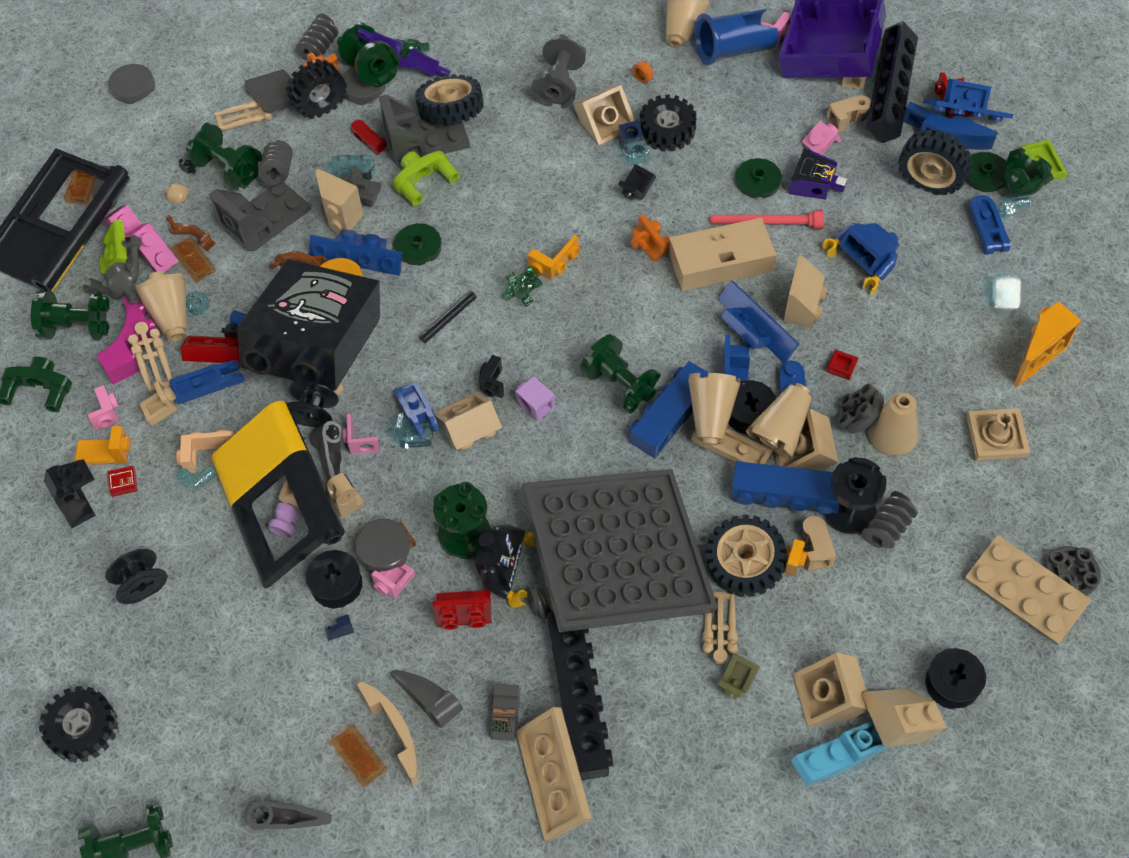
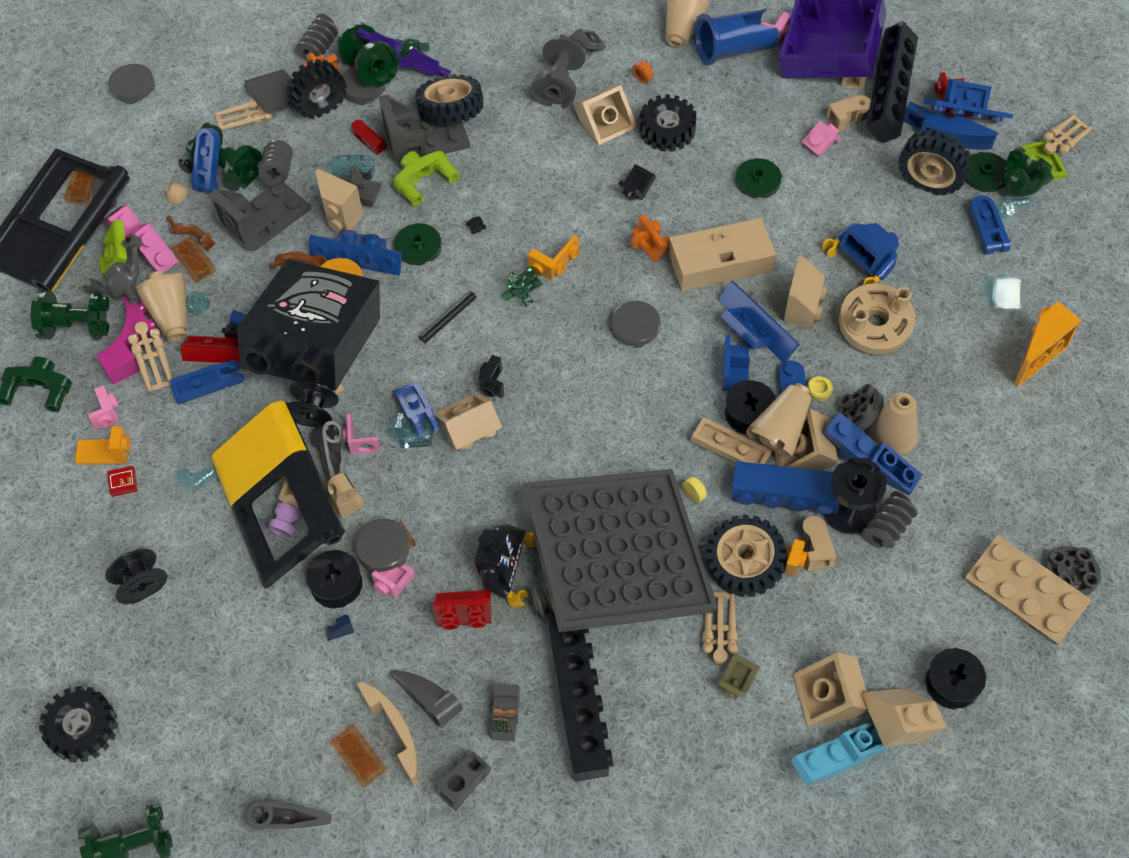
(63, 483): black tile -> none
(159, 405): tan bracket -> none
(199, 441): light nougat bracket -> none
(206, 160): none -> blue plate
(461, 519): dark green piece -> none
(462, 780): none -> dark grey leg
(476, 225): none -> black piece
(535, 398): lavender brick -> none
(553, 774): tan plate -> none
(587, 39): none -> dark grey slope
(607, 361): dark green piece -> none
(633, 143): clear light blue leg -> none
(635, 323): none -> dark grey tile
(666, 414): blue brick -> none
(694, 490): none -> light yellow tile
(712, 404): tan cone -> none
(813, 219): coral piece -> none
(815, 176): torso -> none
(820, 388): none -> light yellow tile
(842, 364): red tile -> none
(855, 443): none -> blue slope
(874, 301): none -> tan piece
(998, 434): tan plate -> none
(1050, 148): none -> tan piece

